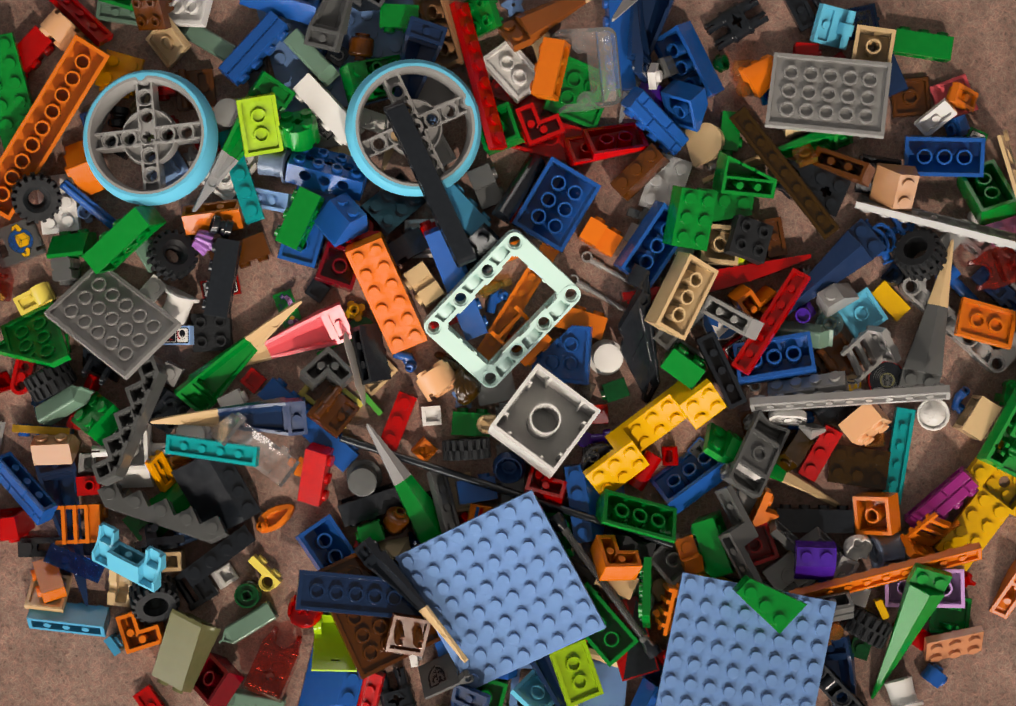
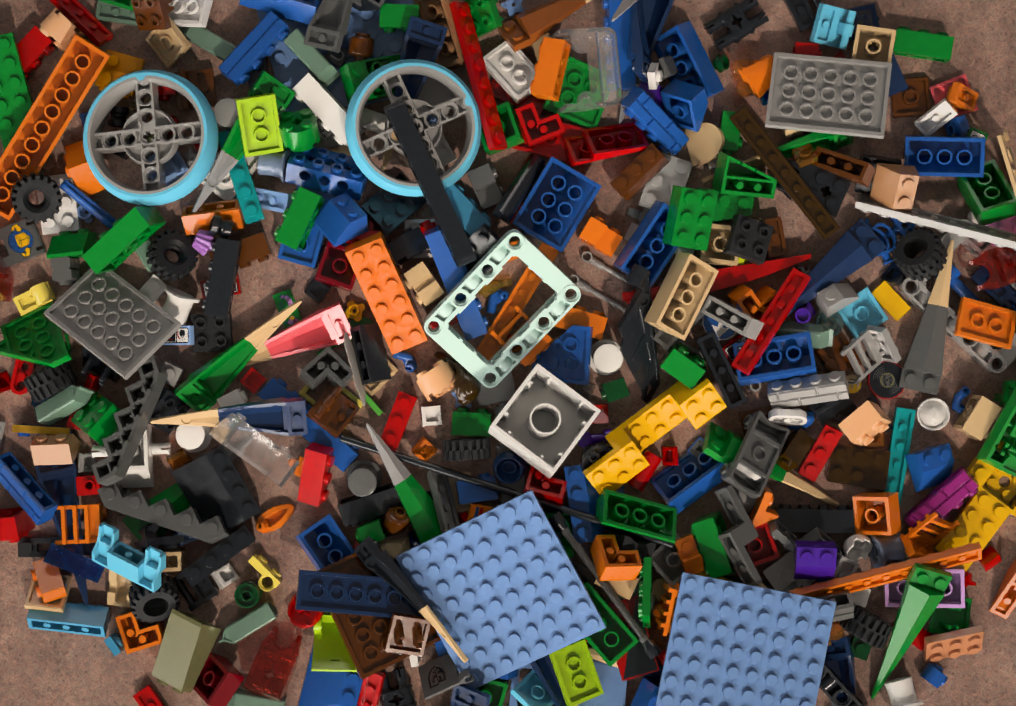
(158, 473): light orange tile -> none
(212, 450): teal plate -> none
(484, 422): tan tile -> none
(771, 604): green wedge -> none
(812, 430): light grey slope -> none
(850, 398): light grey plate -> none
(881, 608): yellow tile -> none
(930, 465): none -> blue slope
(990, 558): none -> red slope

